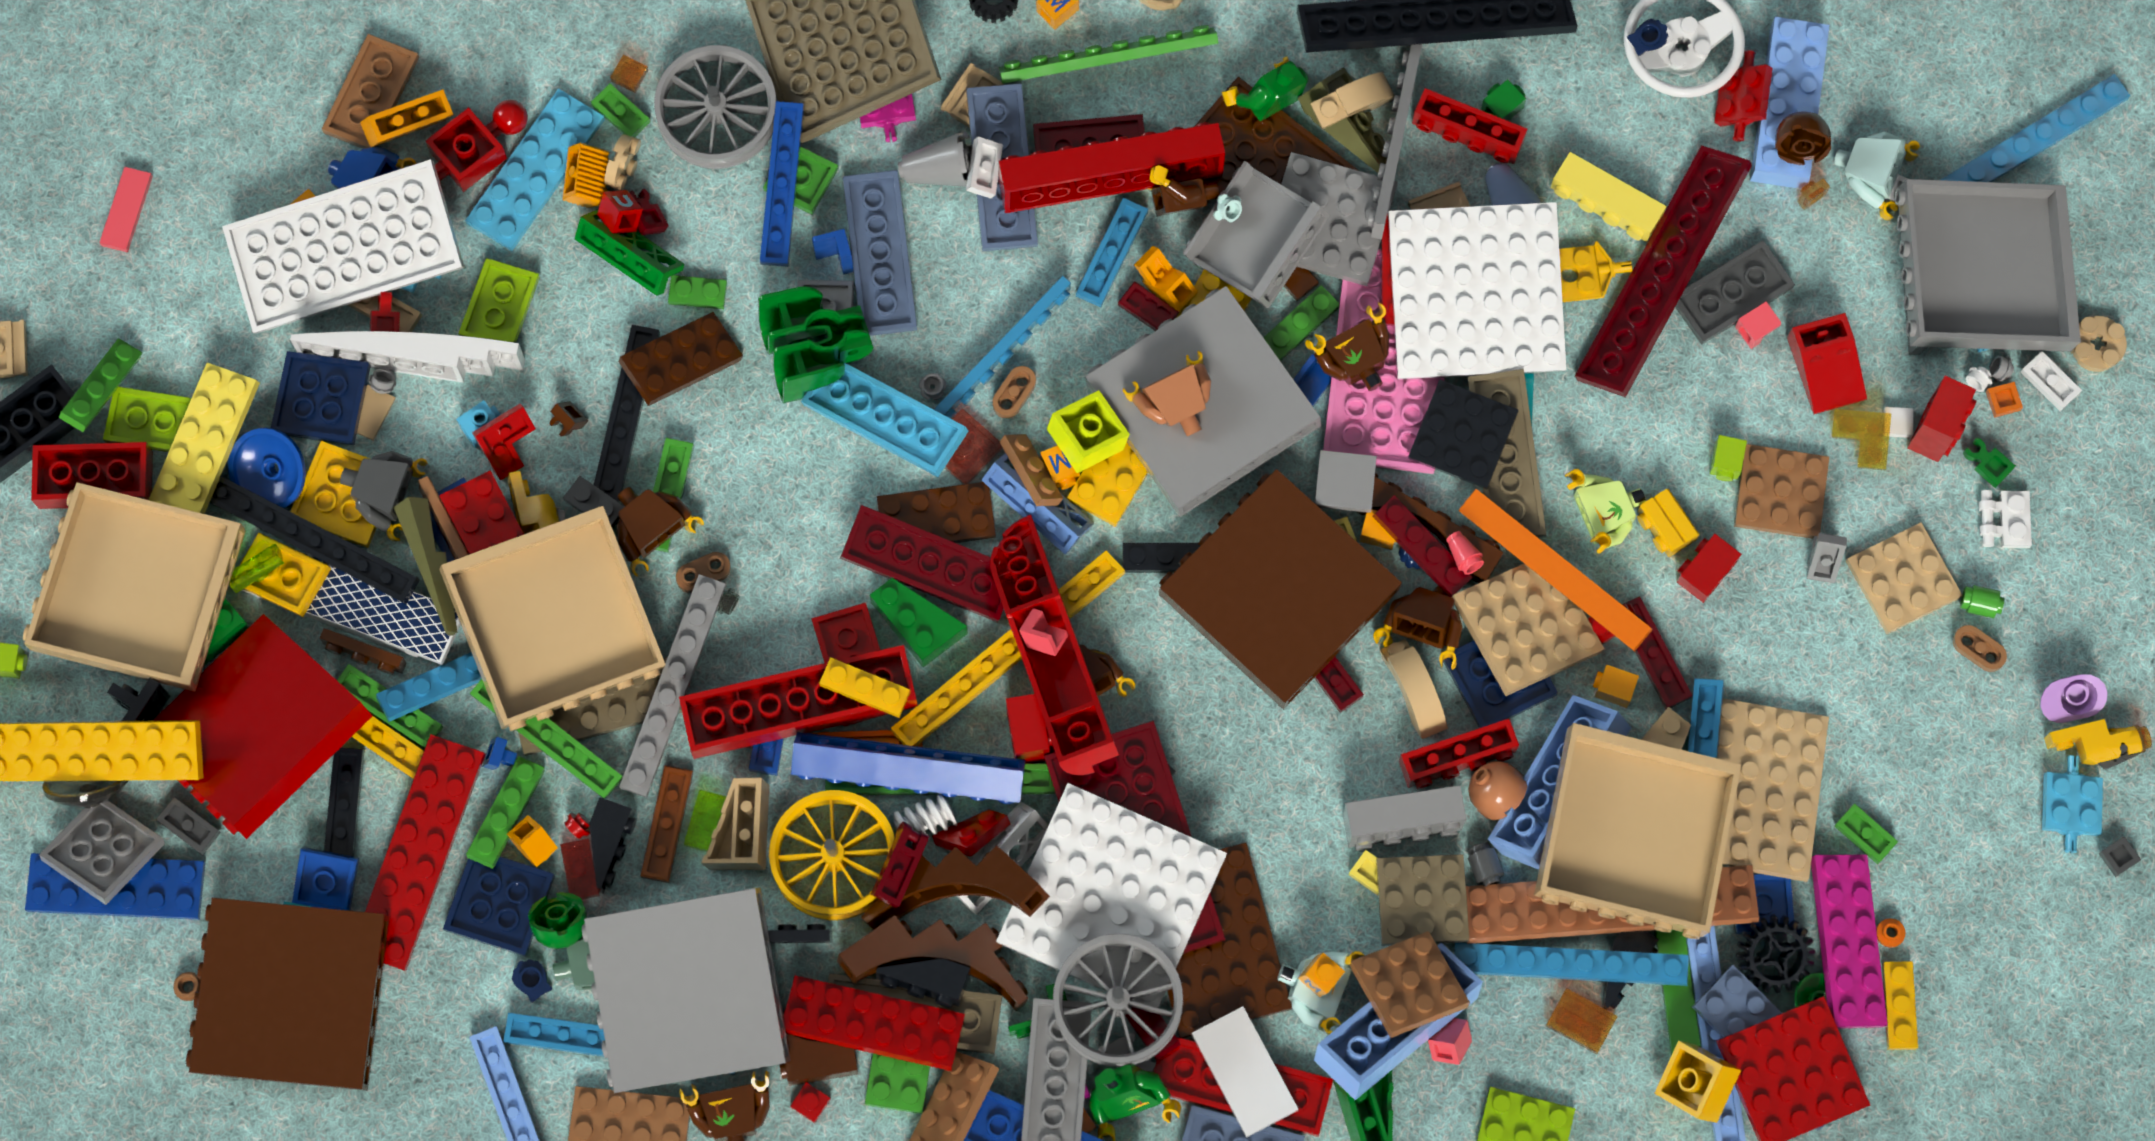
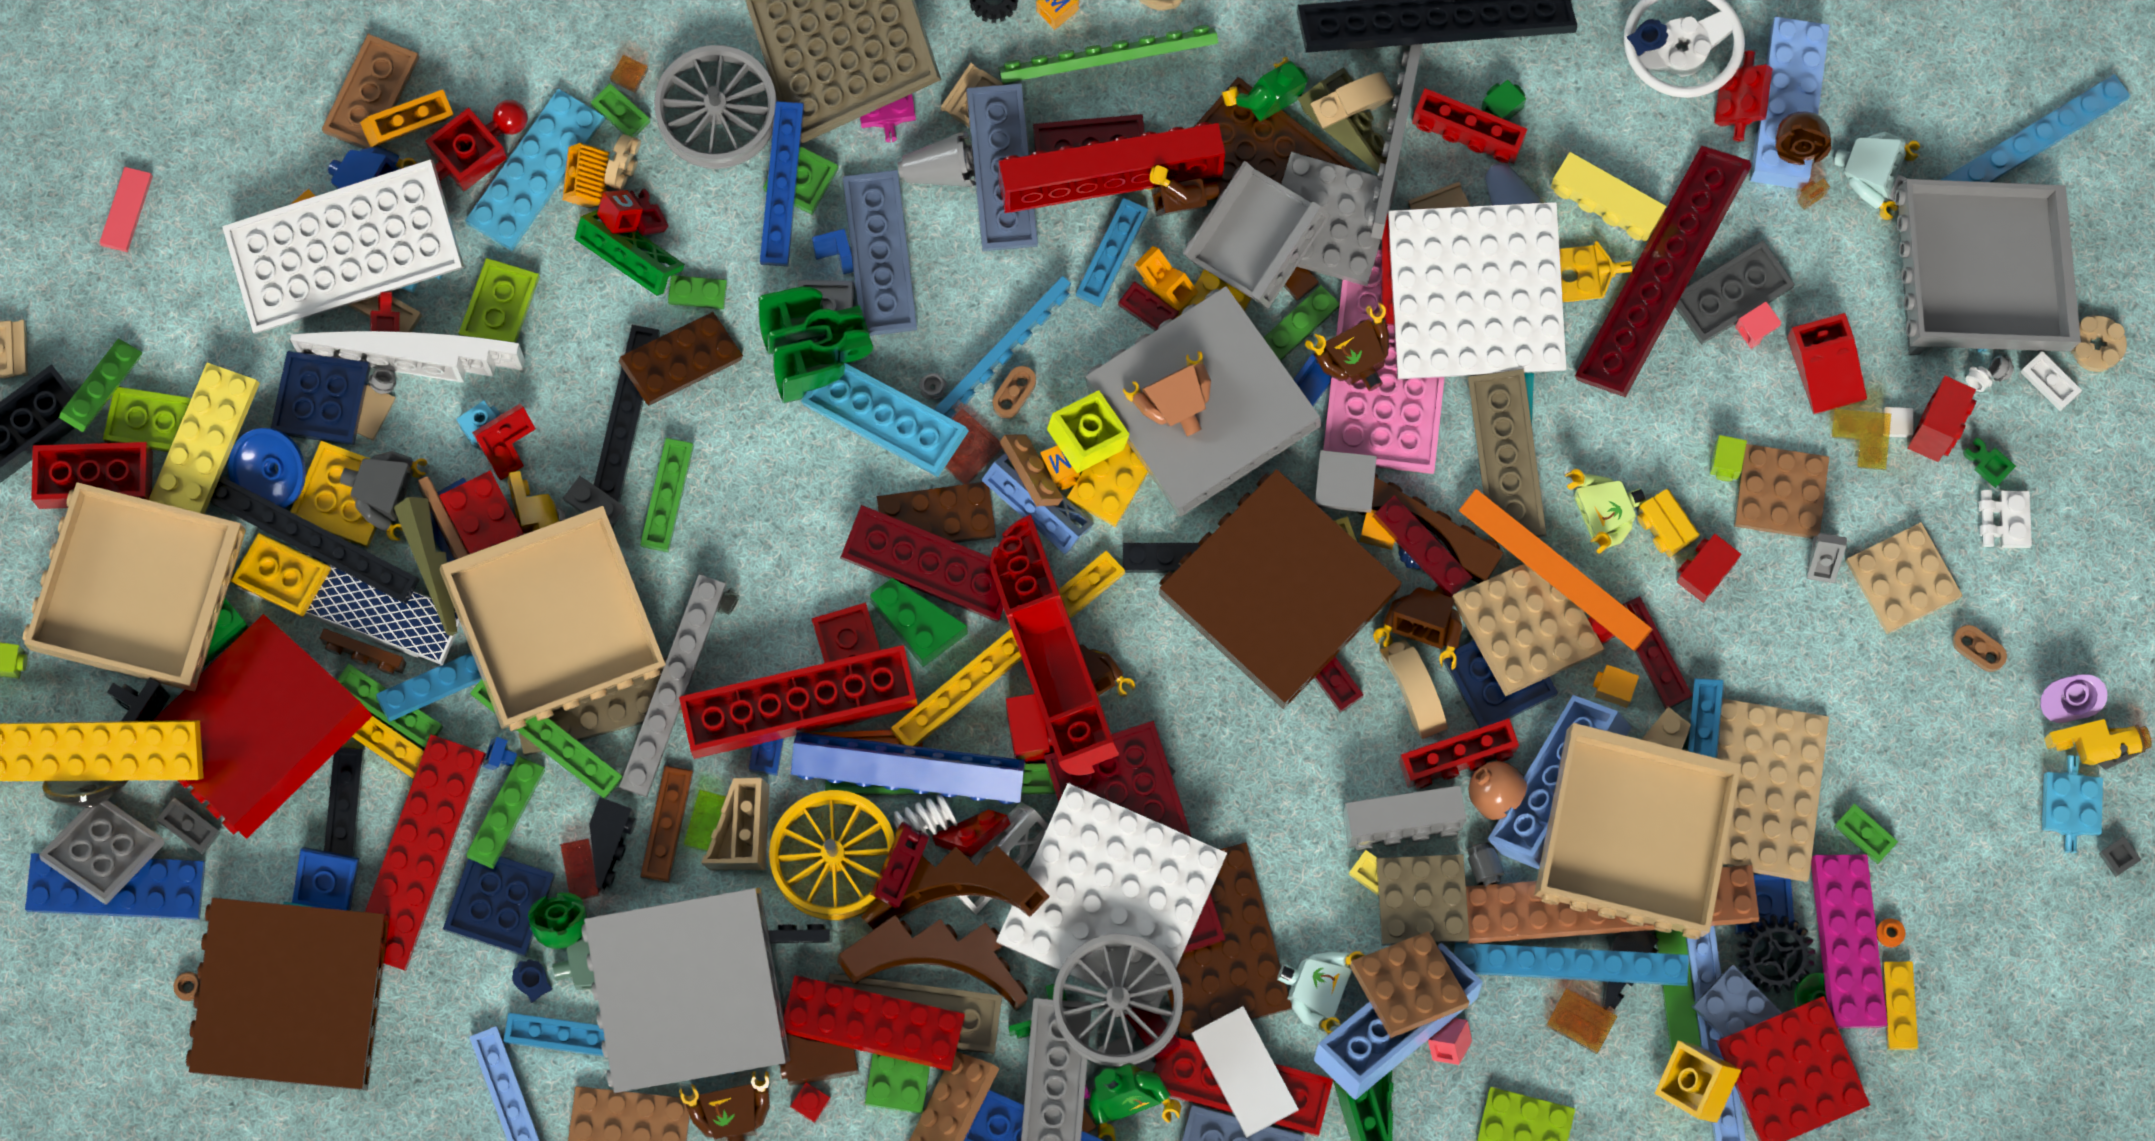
(256, 568): clear neon green plate -> none
(532, 841): light orange brick -> none
(569, 416): reddish brown tile -> none
(577, 825): red plate -> none
(649, 522): reddish brown torso -> none
(703, 567): medium nougat plate -> none
(864, 687): yellow plate -> none
(932, 978): black slope -> none
(984, 167): white plate -> none
(1040, 635): coral panel -> none
(1232, 212): light aqua plate -> none
(1321, 974): light orange brick -> none
(1463, 434): black plate -> none
(1465, 554): coral cone -> none
(1982, 601): bright green brick -> none
(2004, 399): orange plate -> none

